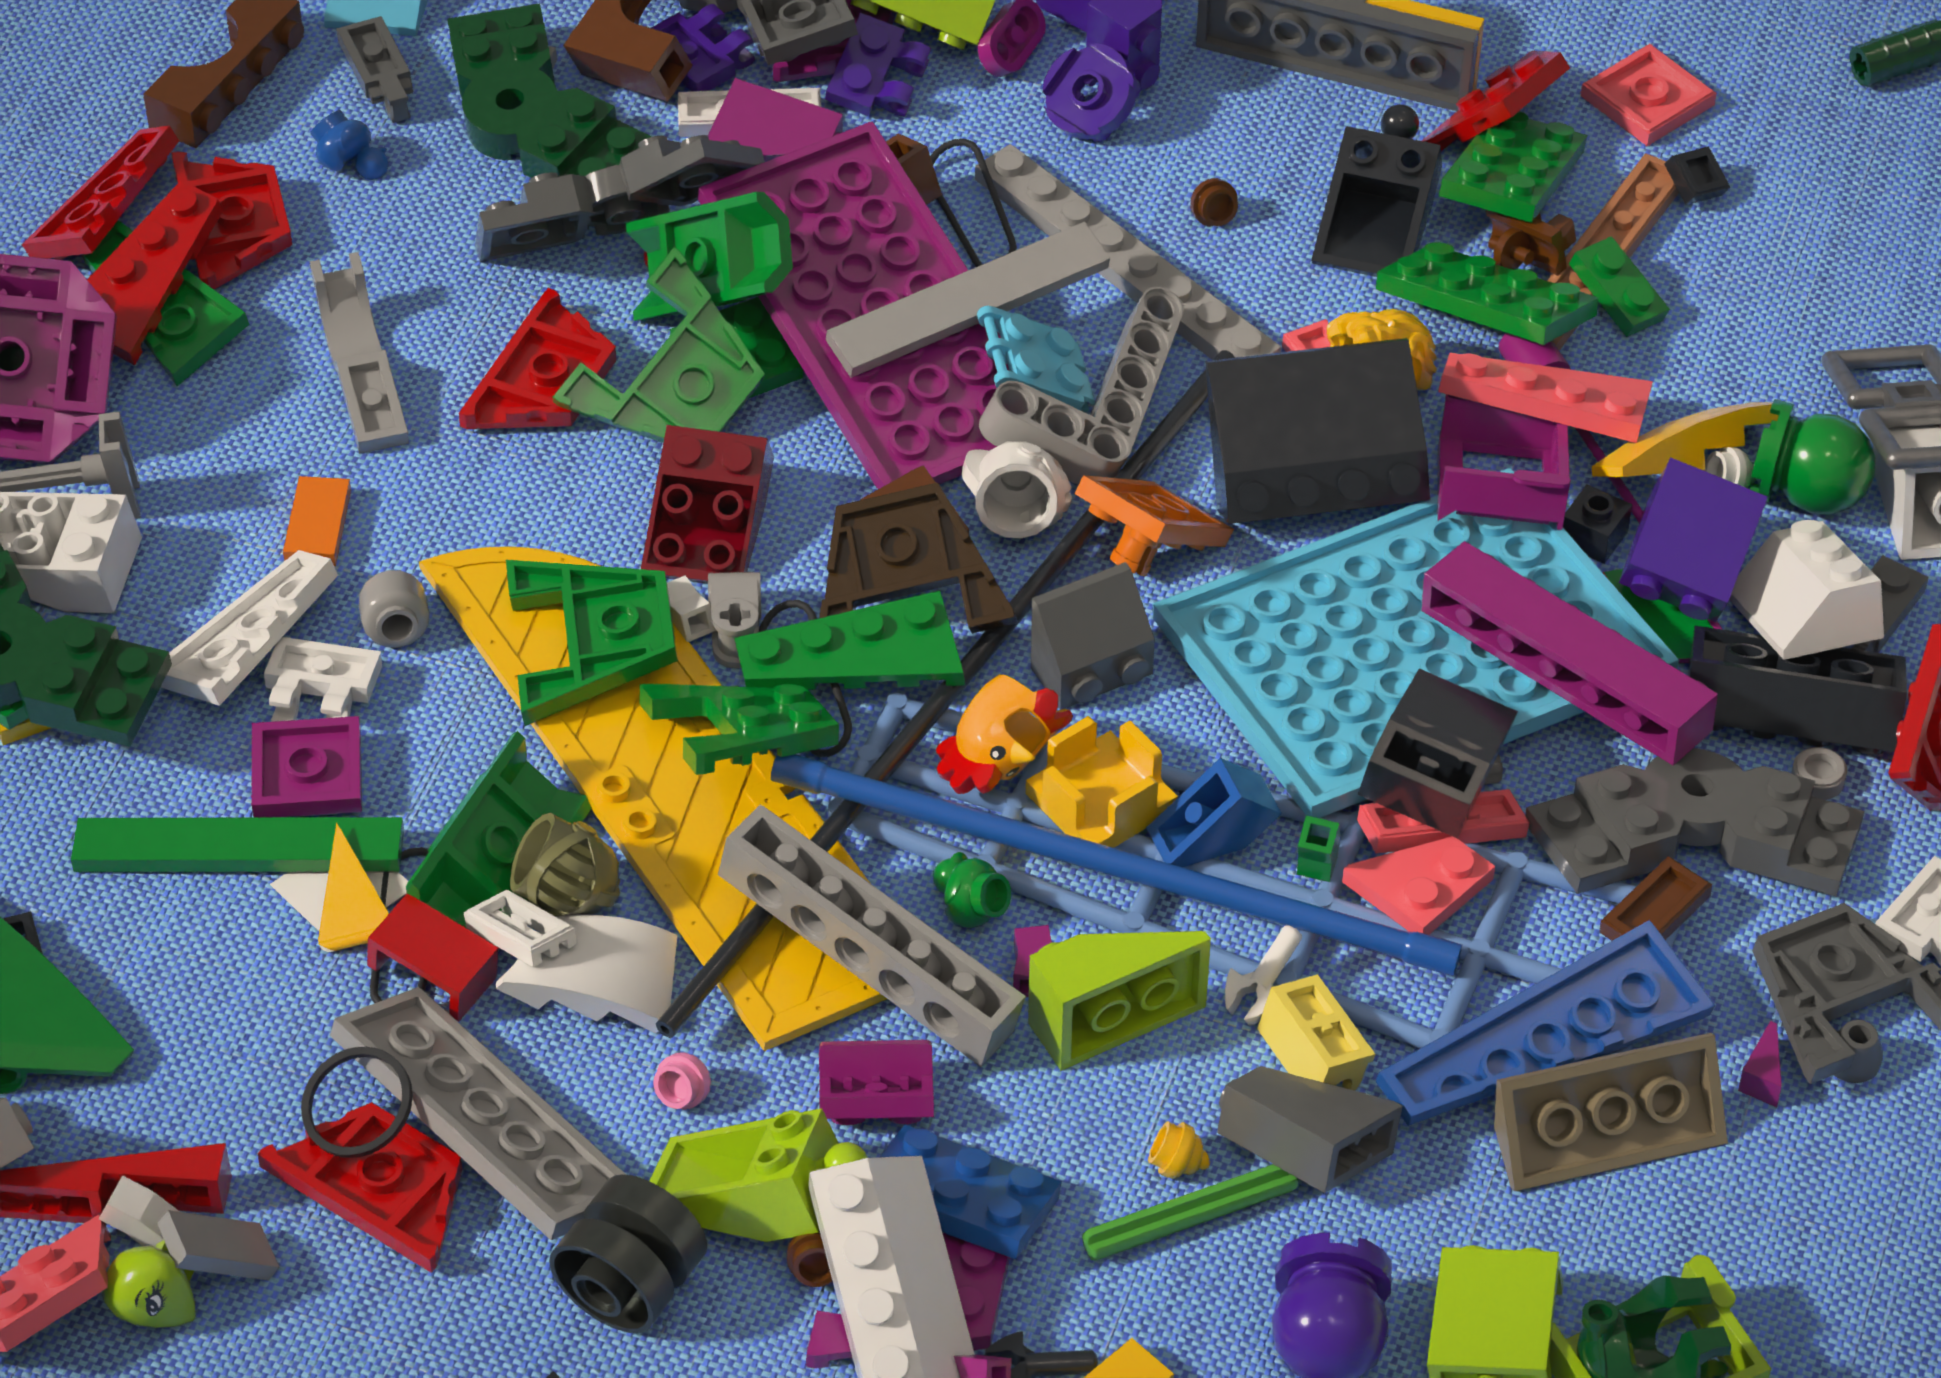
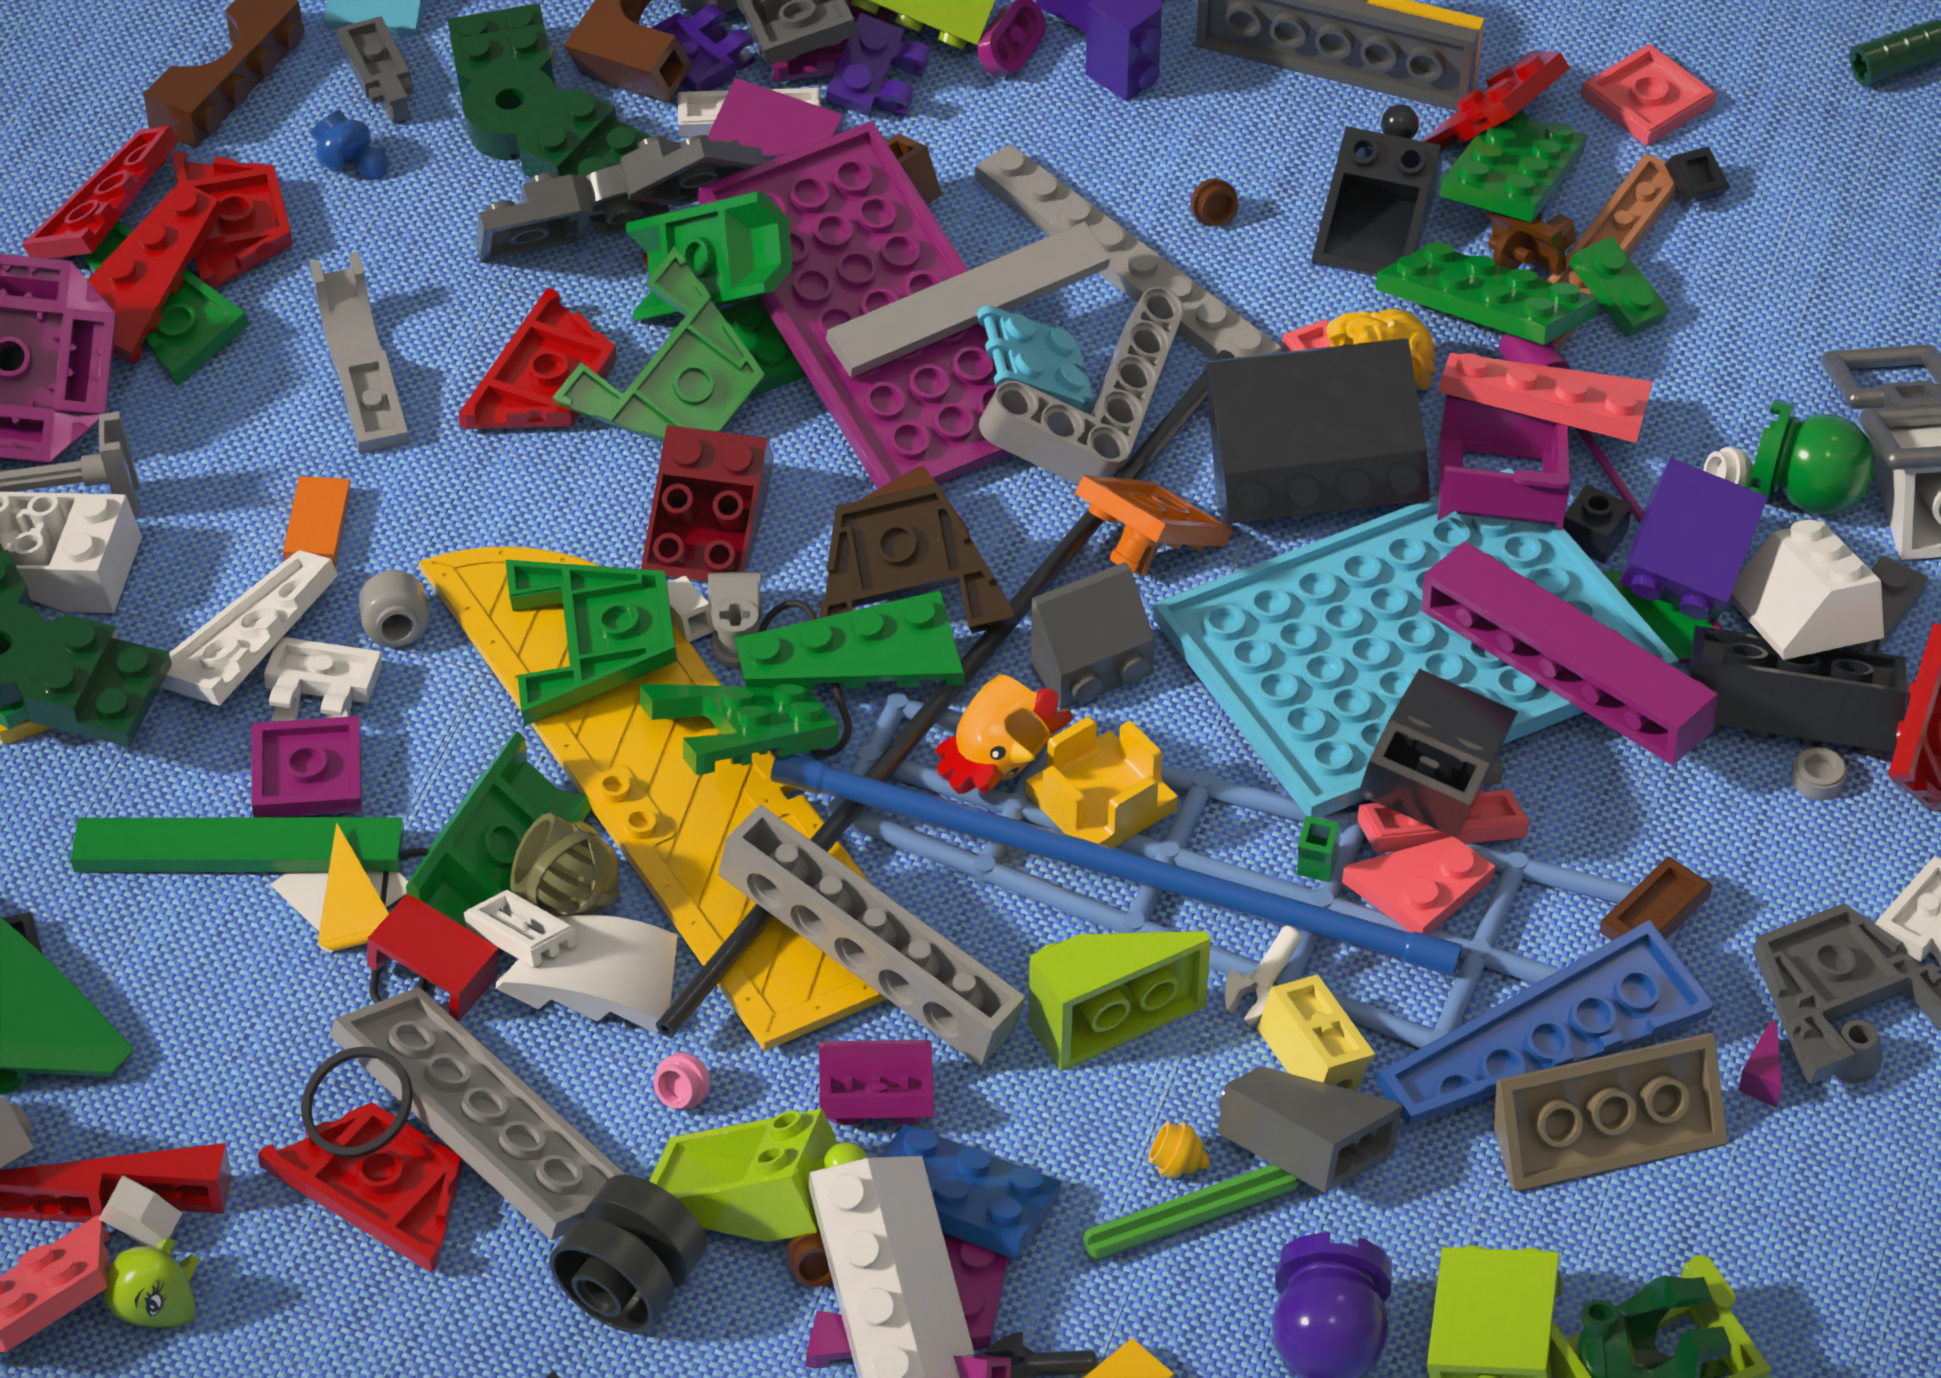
(218, 1245): light grey tile -> none
(971, 890): green animal -> none
(992, 190): black piece -> none
(1017, 488): white helmet -> none
(1027, 942): magenta piece -> none
(1110, 106): dark purple plate -> none
(1214, 815): blue slope -> none
(1634, 818): dark grey plate -> none
(1684, 440): yellow slope -> none

